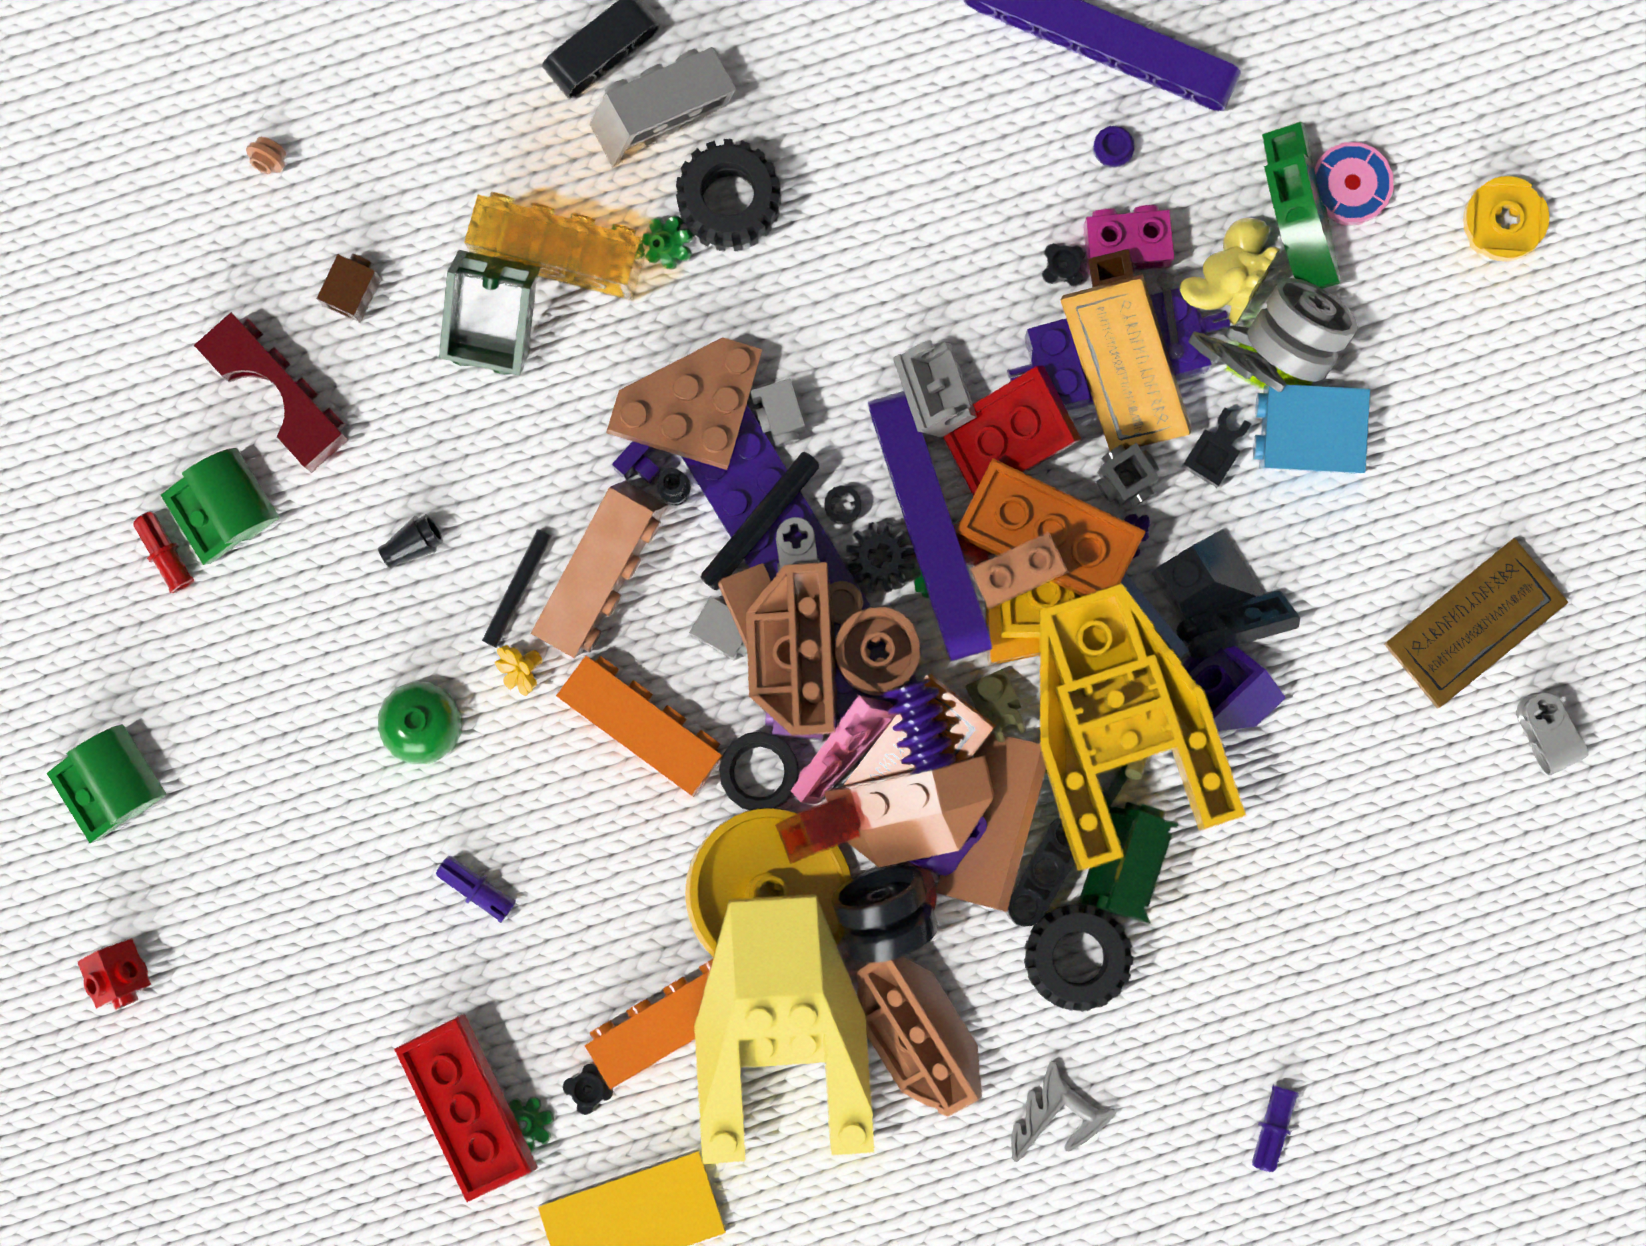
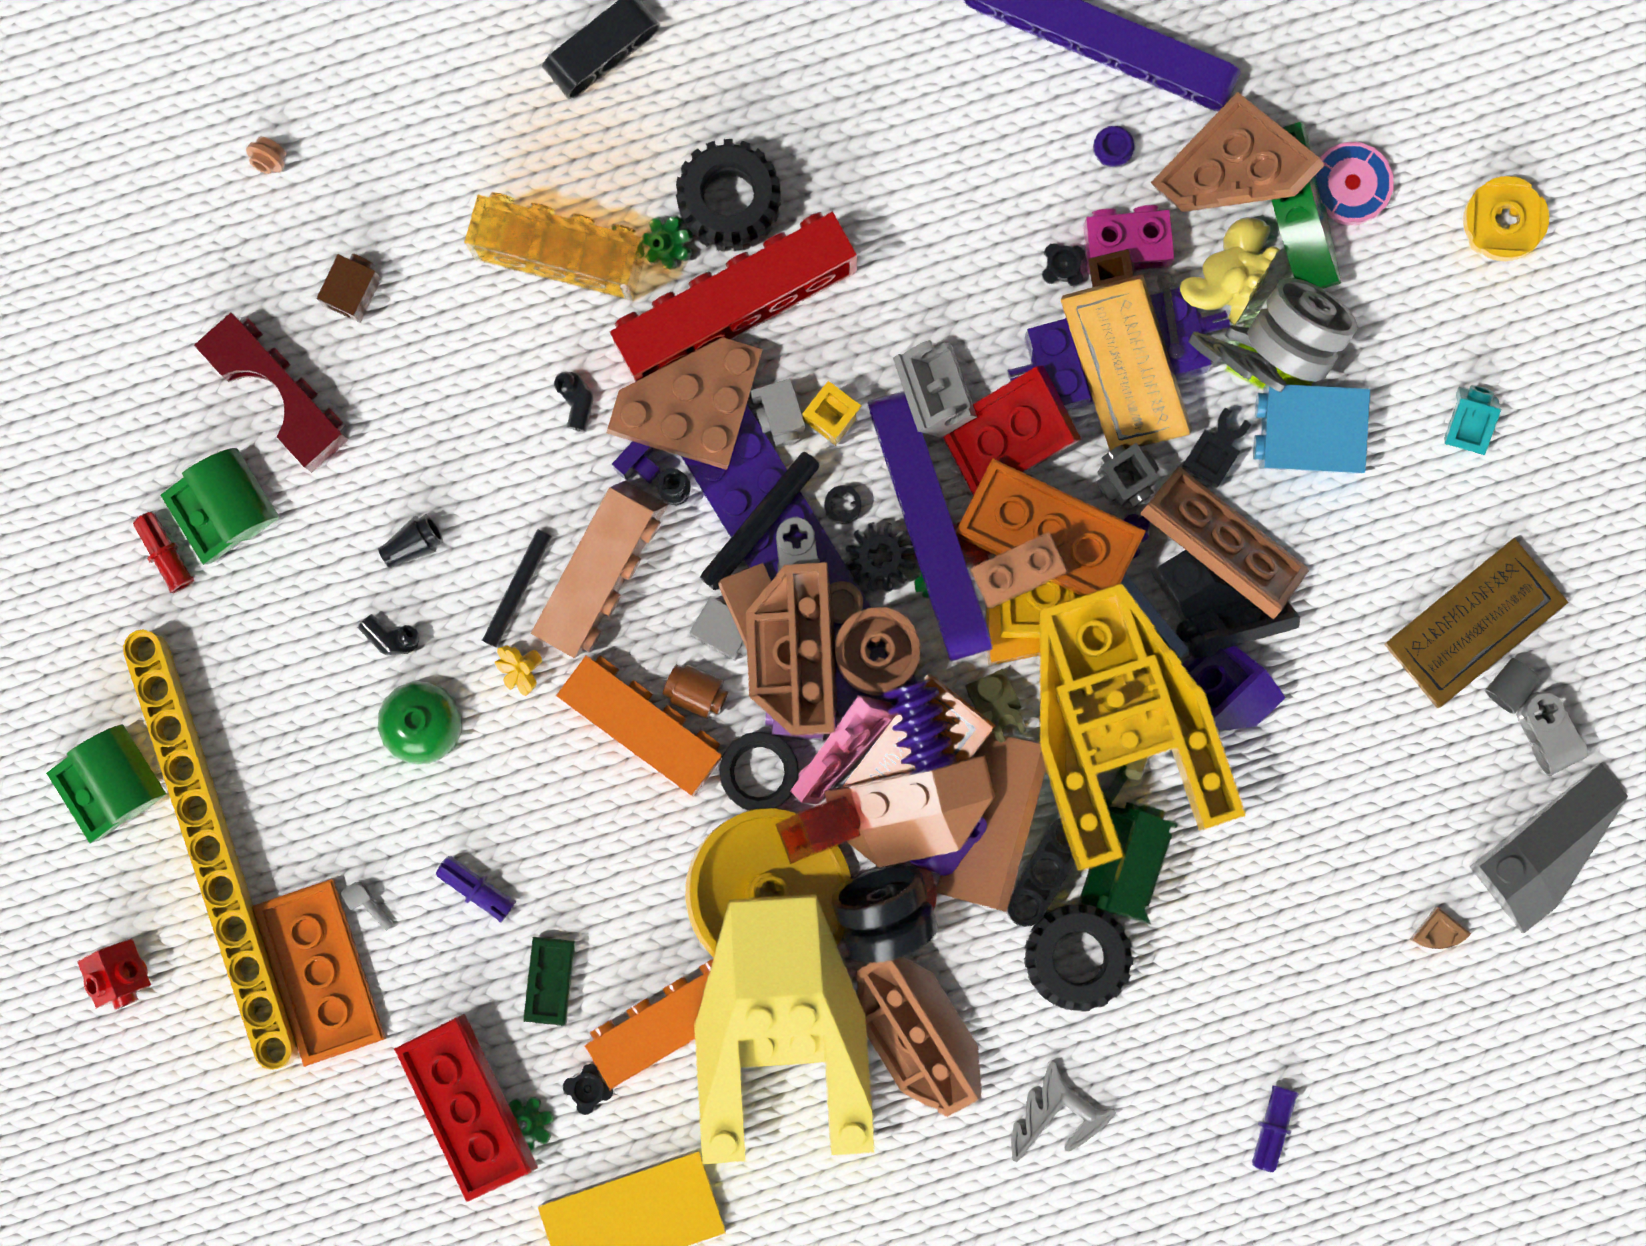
(195, 834): none -> yellow beam
(319, 972): none -> orange tile
(359, 894): none -> light grey hand
(389, 641): none -> black arm
(488, 312): window -> none
(549, 981): none -> dark green plate
(579, 398): none -> black arm
(660, 102): light grey wedge -> none
(695, 691): none -> dark orange brick
(737, 297): none -> red brick
(831, 413): none -> yellow brick
(1225, 542): none -> nougat tile
(1237, 161): none -> nougat plate
(1439, 931): none -> medium nougat tile
(1473, 419): none -> teal bracket
(1513, 685): none -> dark grey beam
(1546, 853): none -> dark grey wedge

